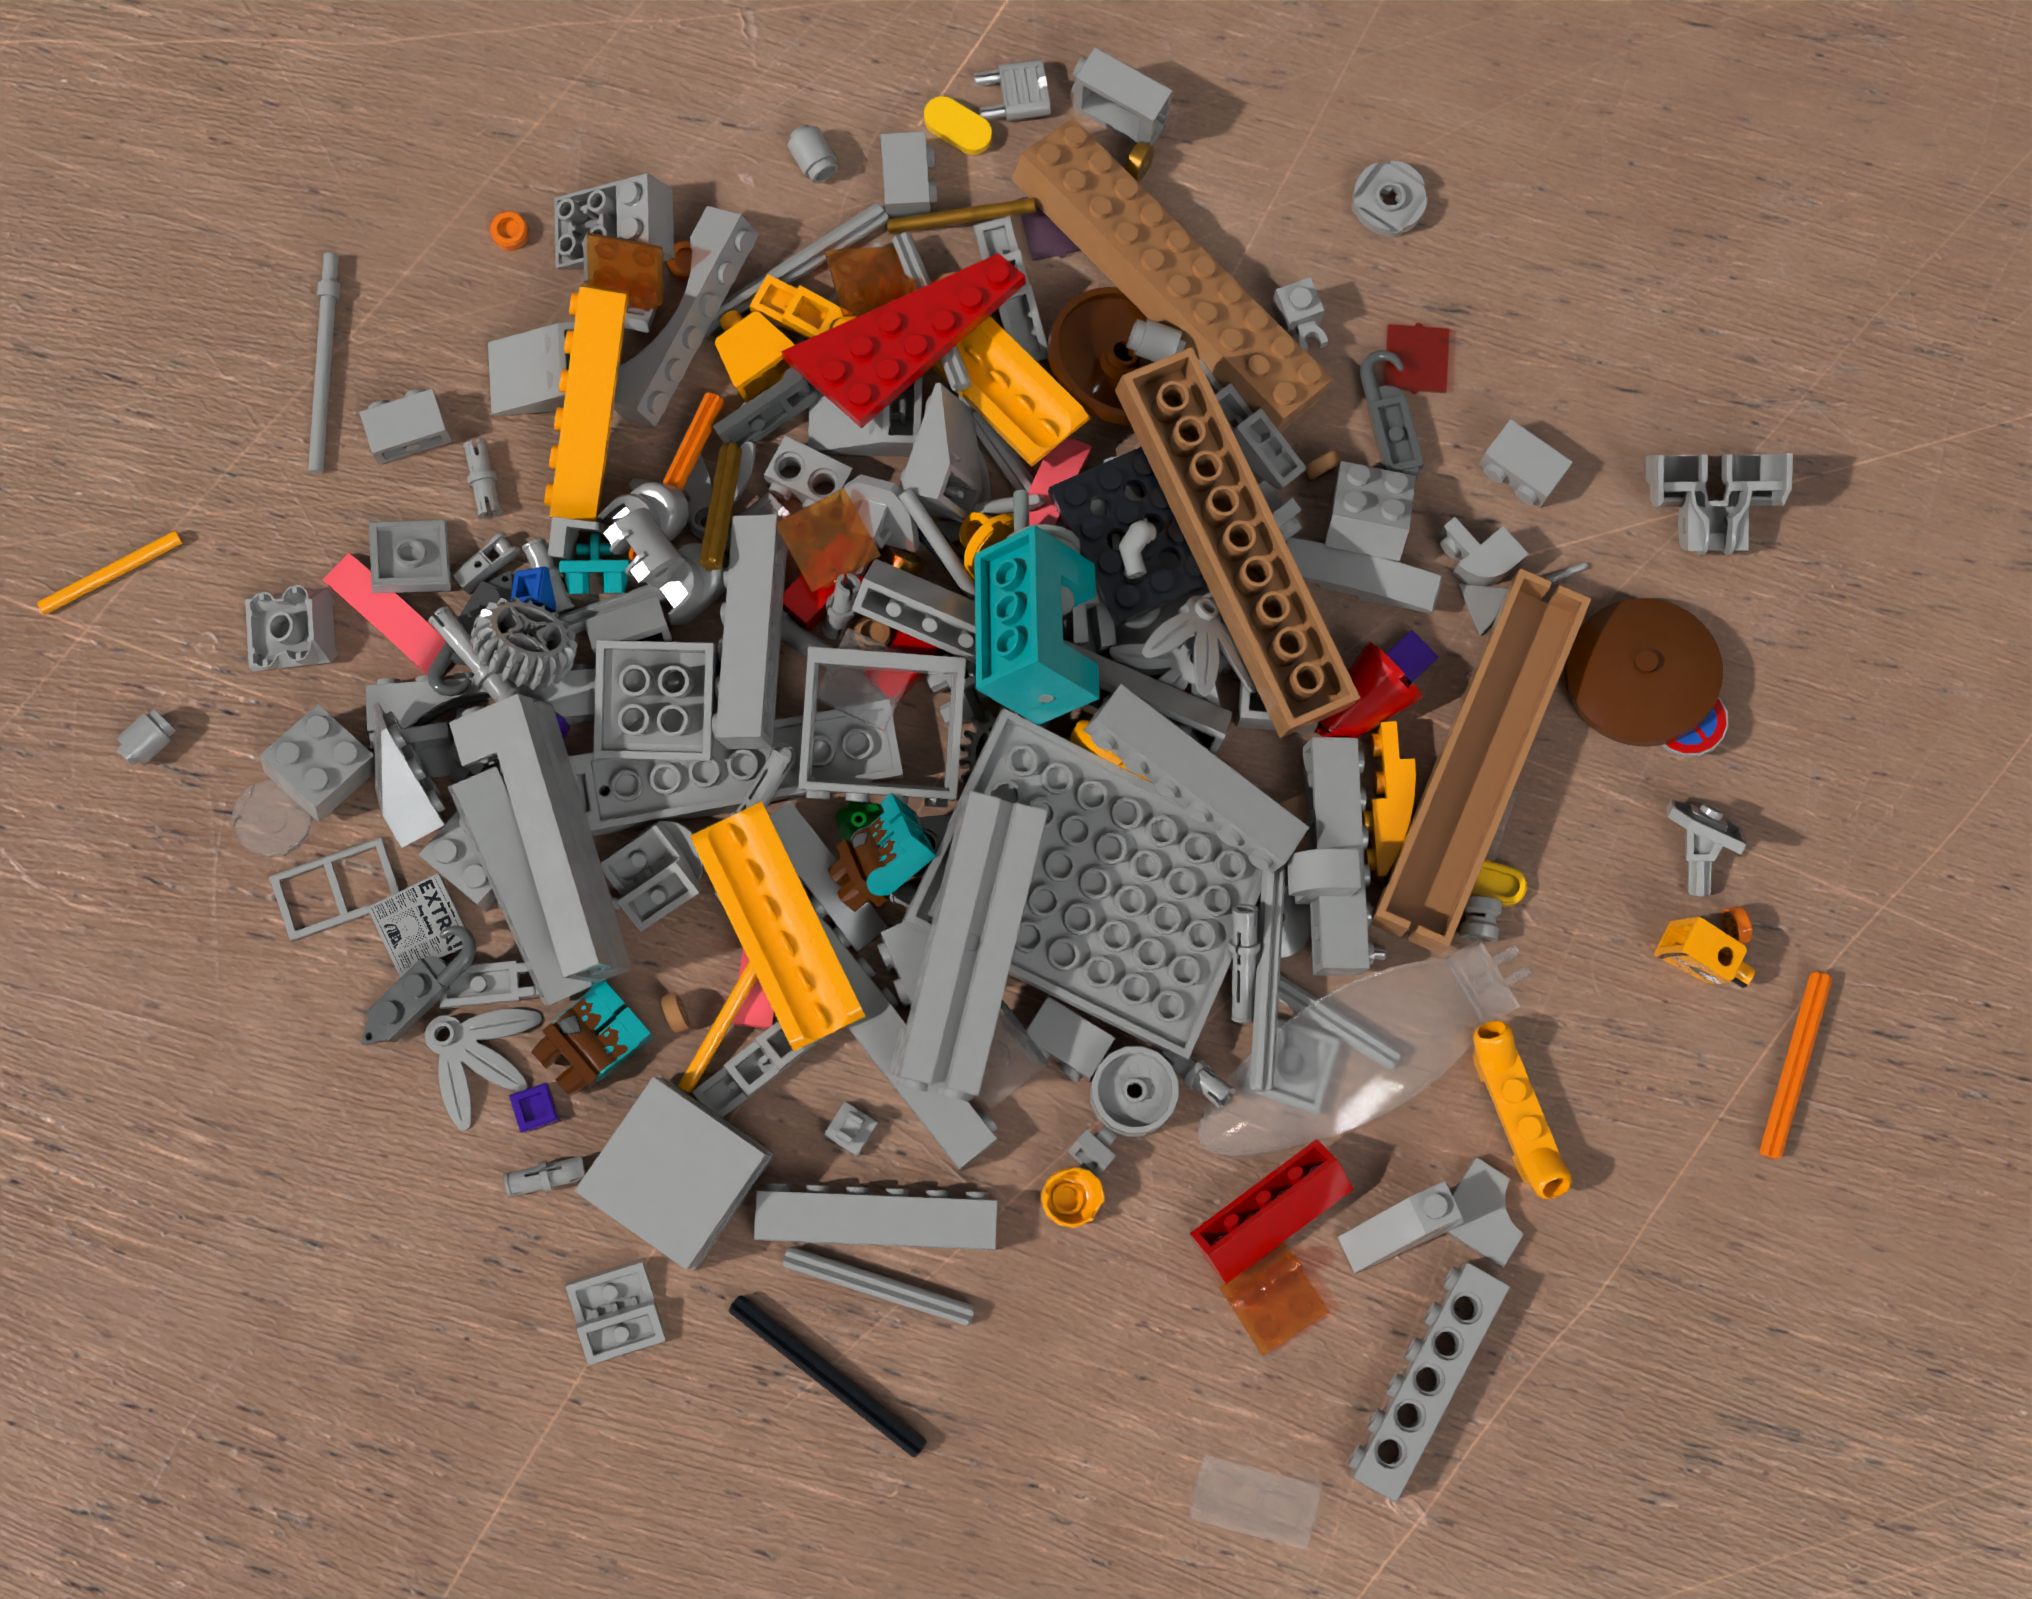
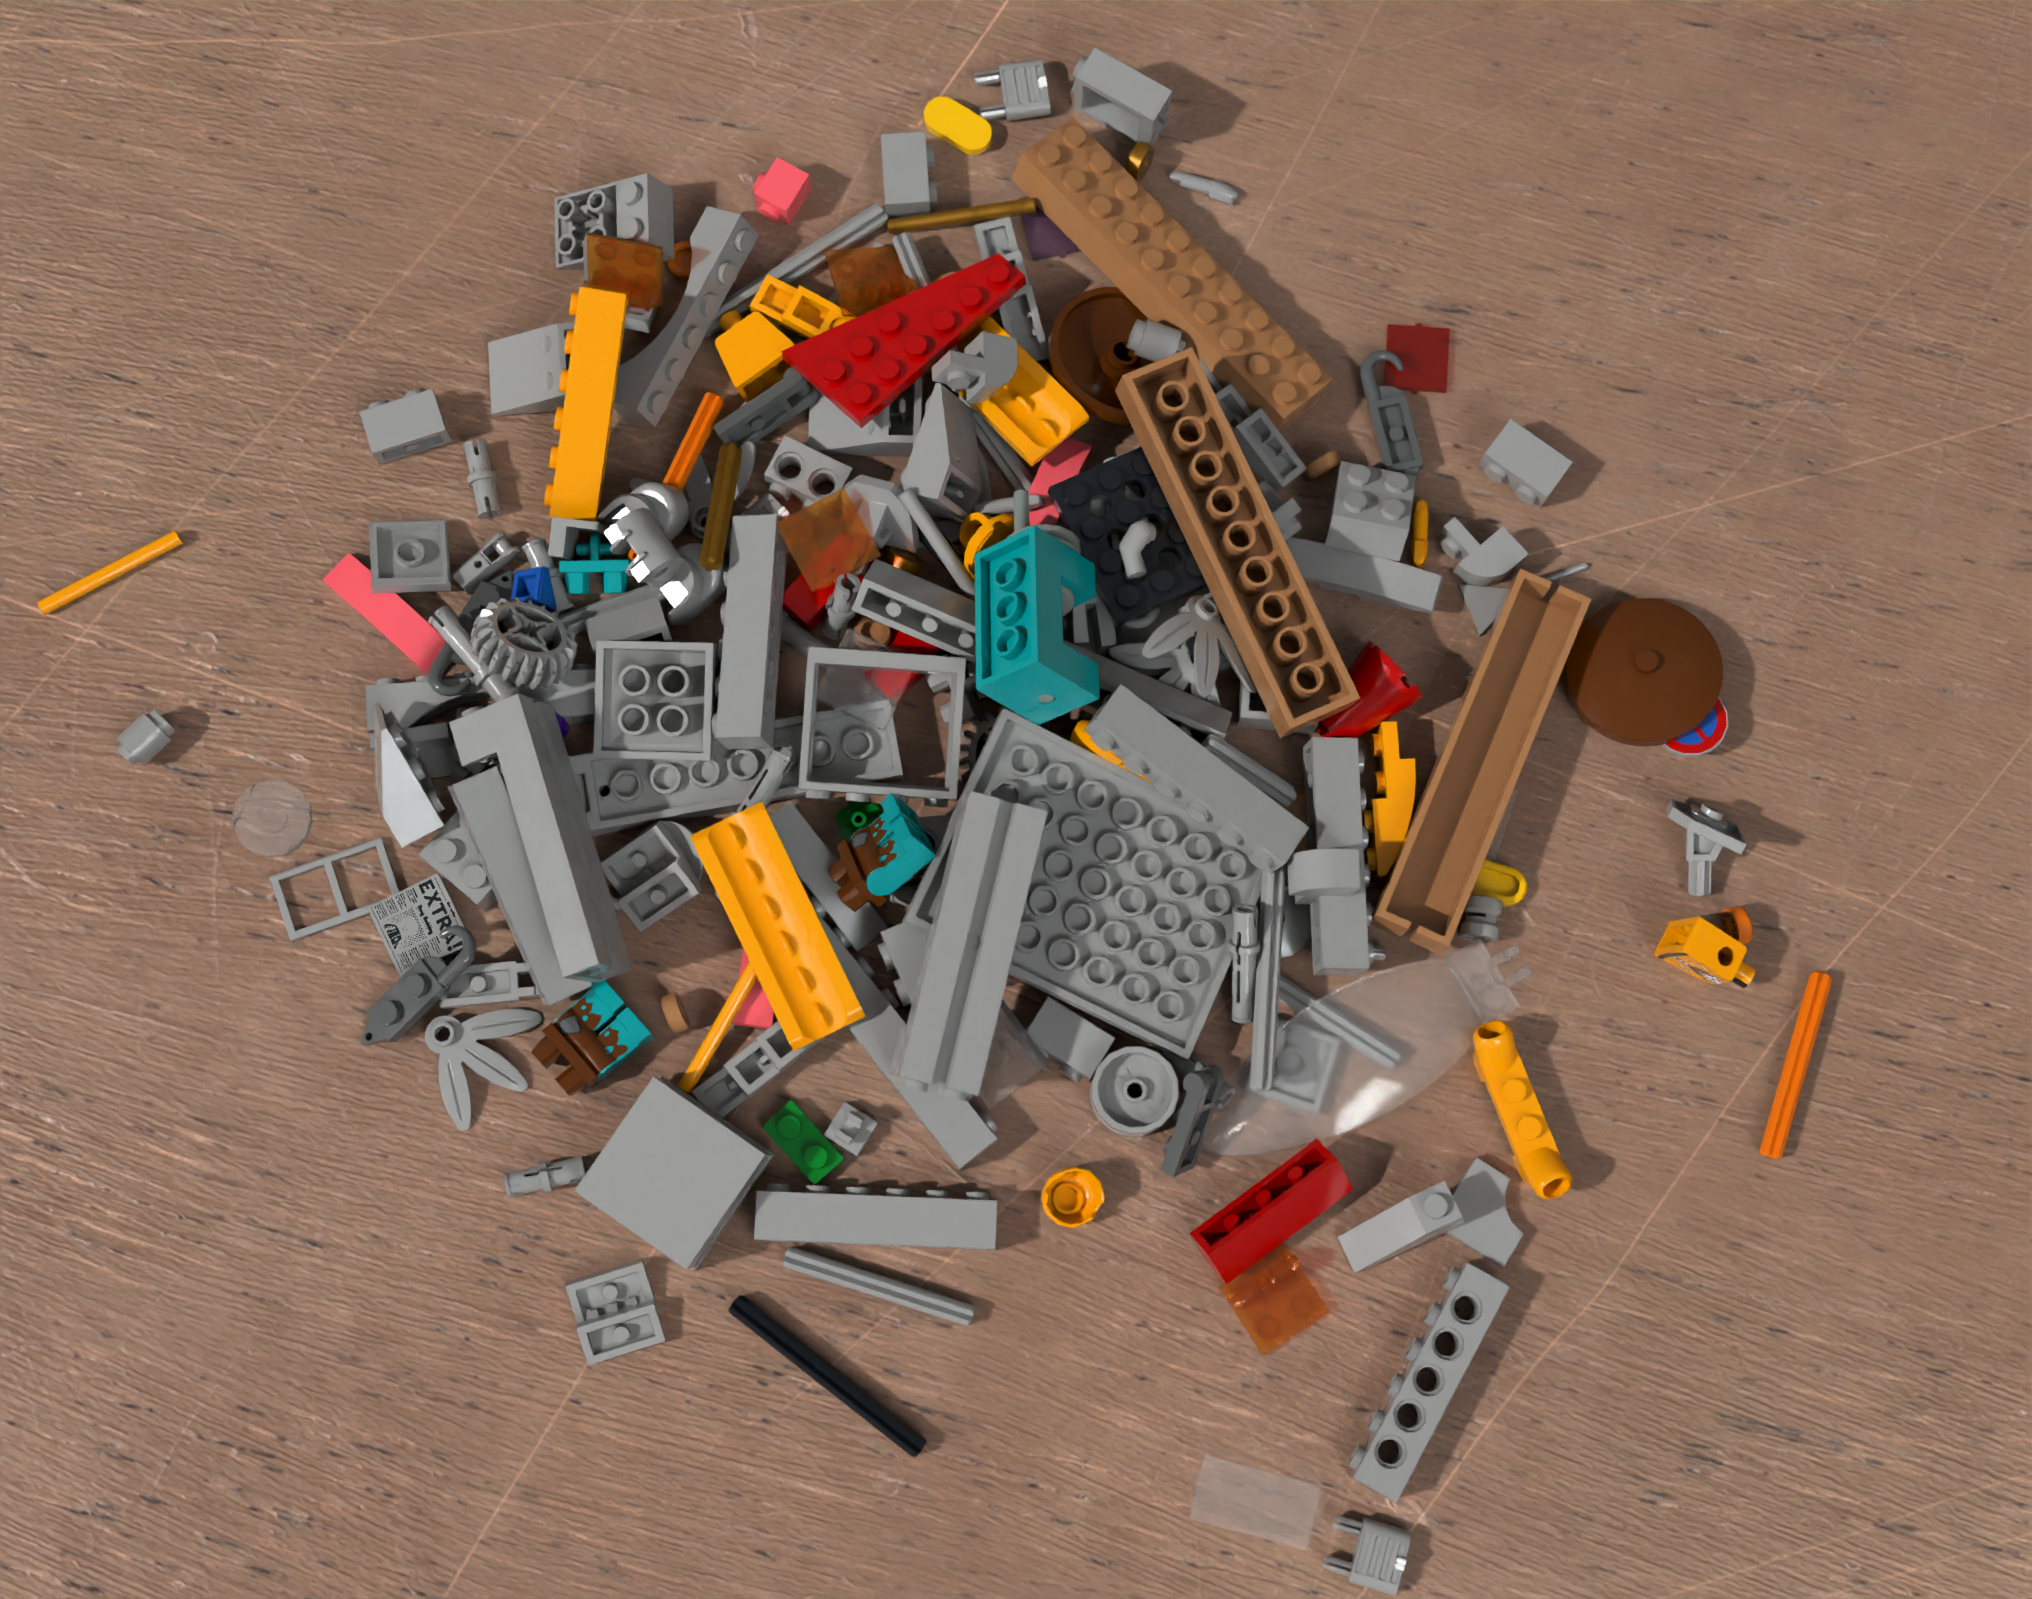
(290, 628): light grey slope -> none
(318, 763): light grey brick -> none
(328, 293): light grey bar -> none
(509, 230): orange tile -> none
(534, 1108): dark purple tile -> none
(781, 191): none -> coral brick
(803, 1143): none -> green plate
(812, 153): light grey brick -> none
(982, 369): none -> light grey brick
(1093, 1151): light grey tile -> none
(1192, 1119): none -> dark grey plate
(1215, 190): none -> light grey piece
(1252, 771): none -> light grey axle
(1300, 312): light grey brick -> none
(1377, 1554): none -> light grey piece
(1383, 218): light grey plate -> none
(1412, 656): dark purple tile -> none
(1419, 541): none -> light orange piece
(1725, 523): light grey piece -> none

